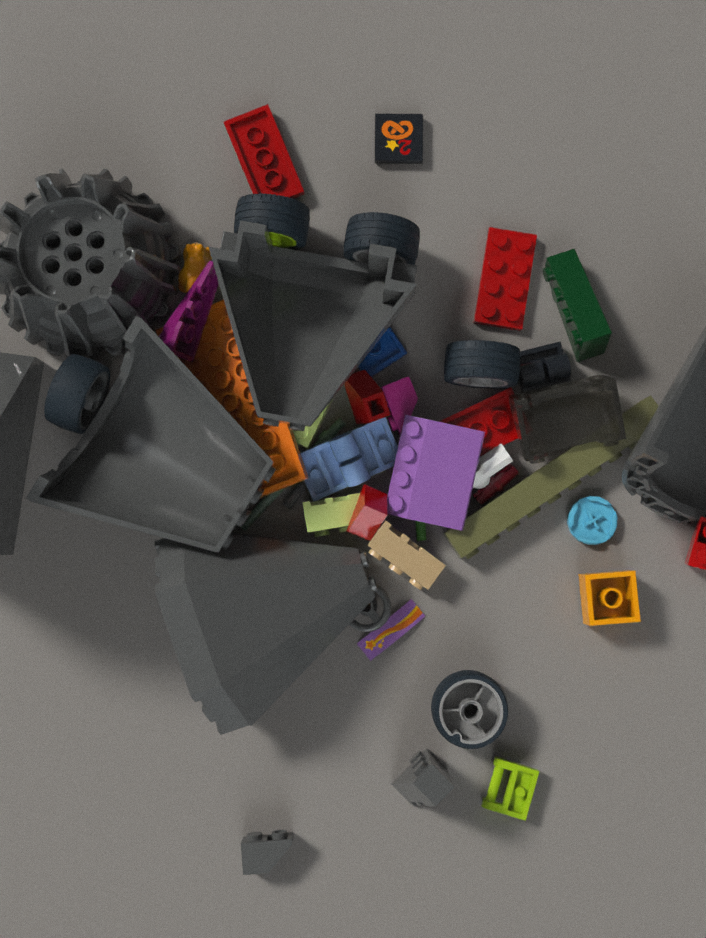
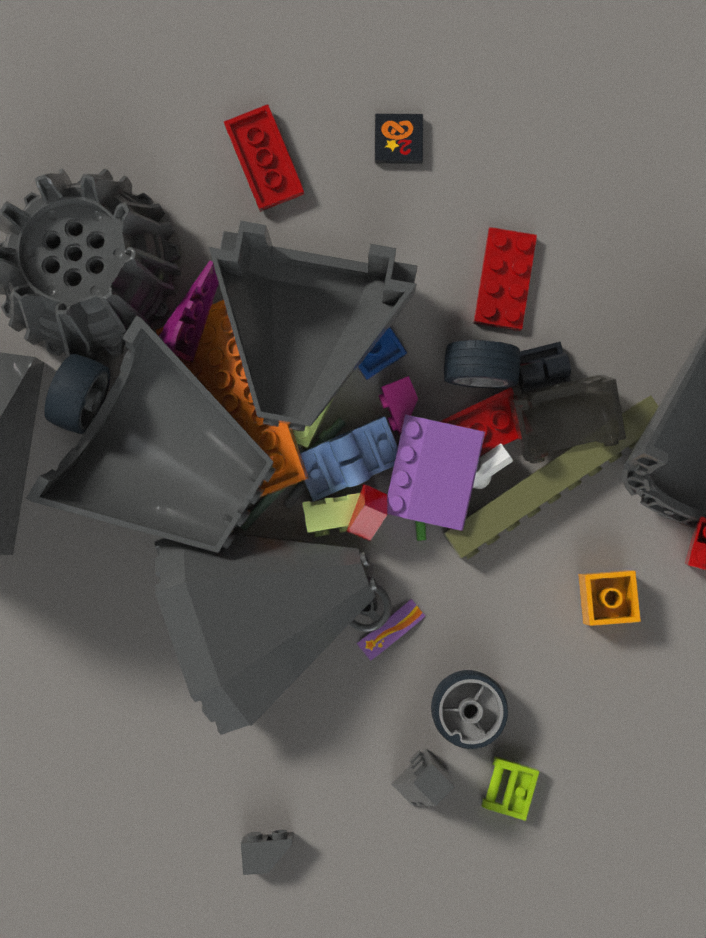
(195, 260): light orange animal -> none
(284, 217): black wheel -> none
(366, 398): red slope -> none
(381, 230): black wheel -> none
(405, 556): tan wedge -> none
(496, 484): dark red pin -> none
(577, 305): dark green wedge -> none
(592, 520): medium azure tile -> none

